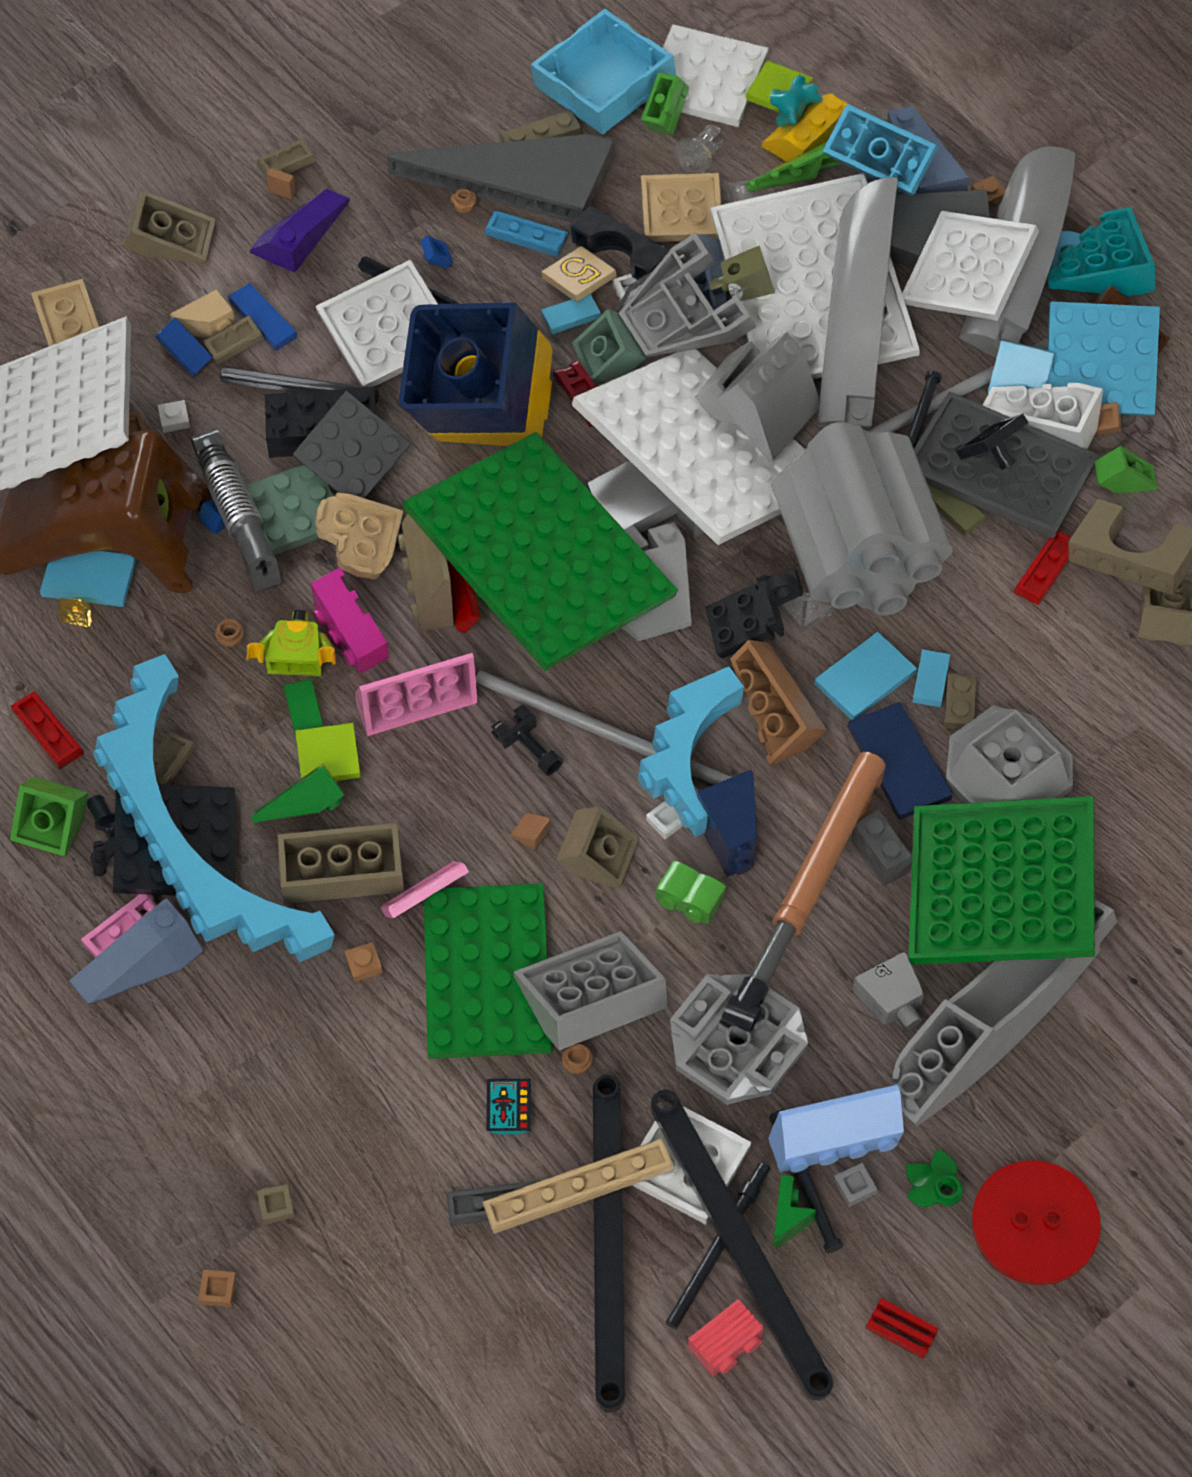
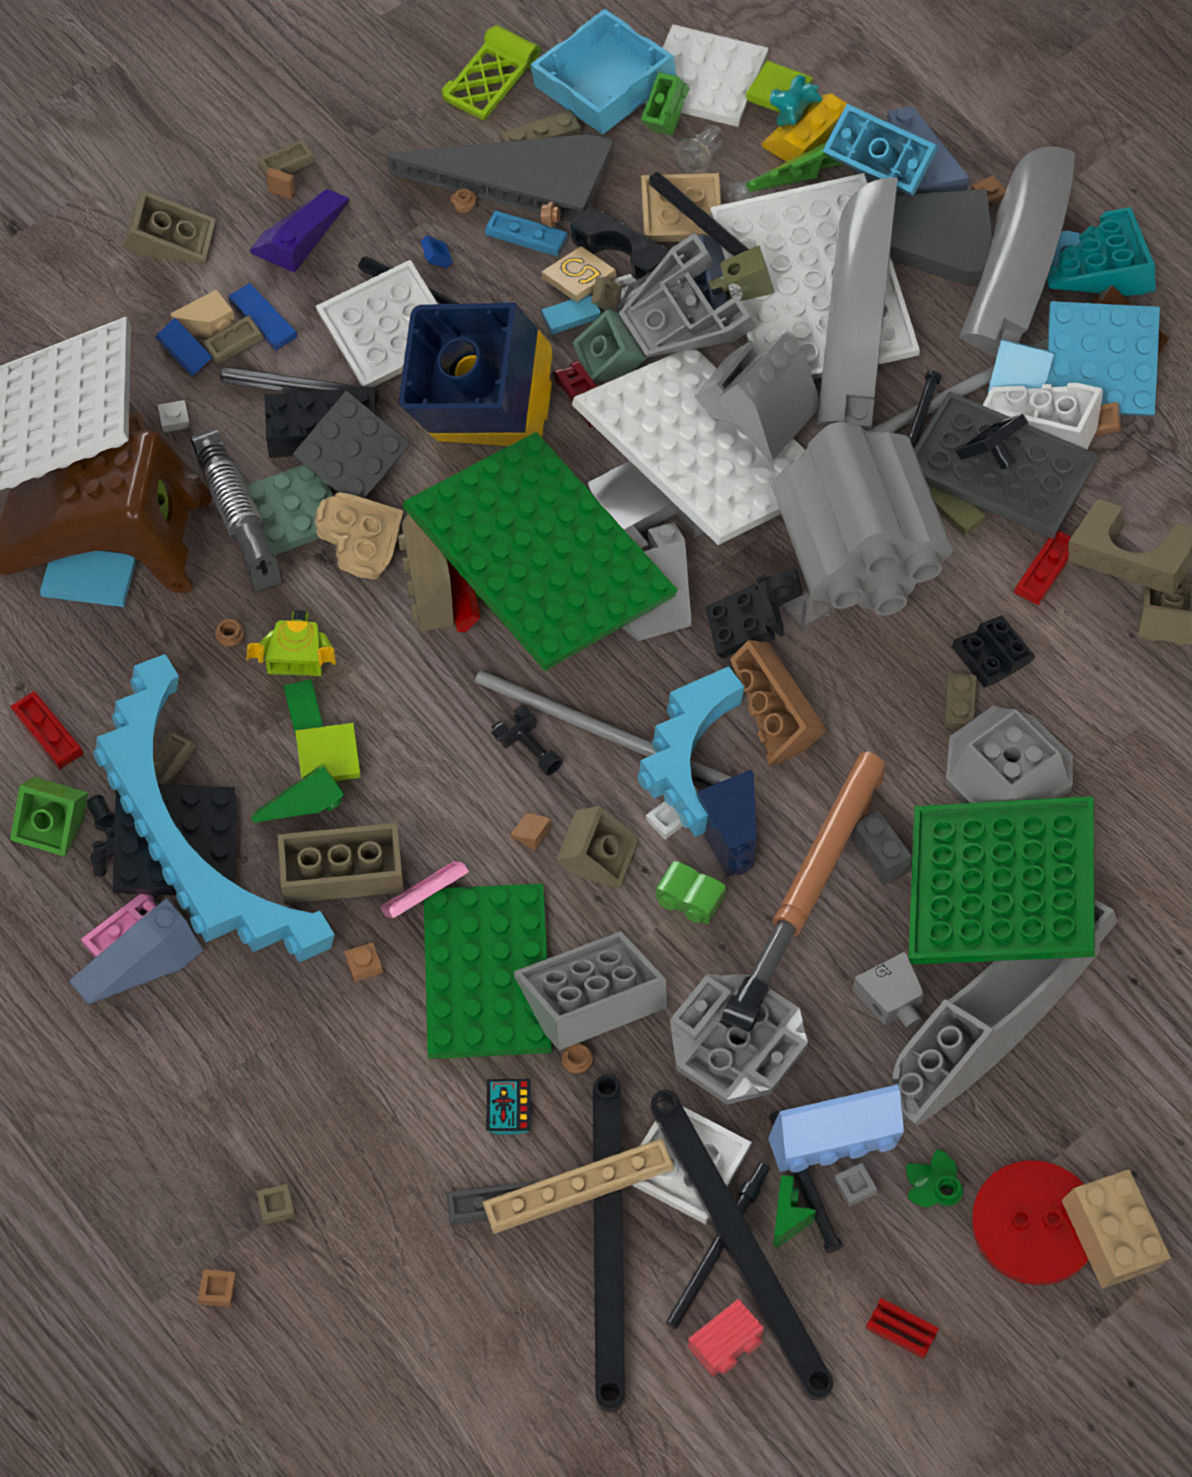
(64, 311): tan plate -> none
(75, 612): clear yellow plate -> none
(211, 517): blue slope -> none
(347, 623): dark pink wedge -> none
(417, 694): bright pink slope -> none
(509, 51): none -> lime piece
(550, 214): none -> medium nougat plate
(606, 294): none -> dark tan plate
(697, 214): none -> black axle
(865, 676): medium azure tile -> none
(910, 771): dark blue tile -> none
(931, 678): medium azure tile -> none
(969, 265): white plate -> none
(993, 651): none -> black slope
(1115, 1228): none -> tan brick
(1125, 472): bright green slope -> none

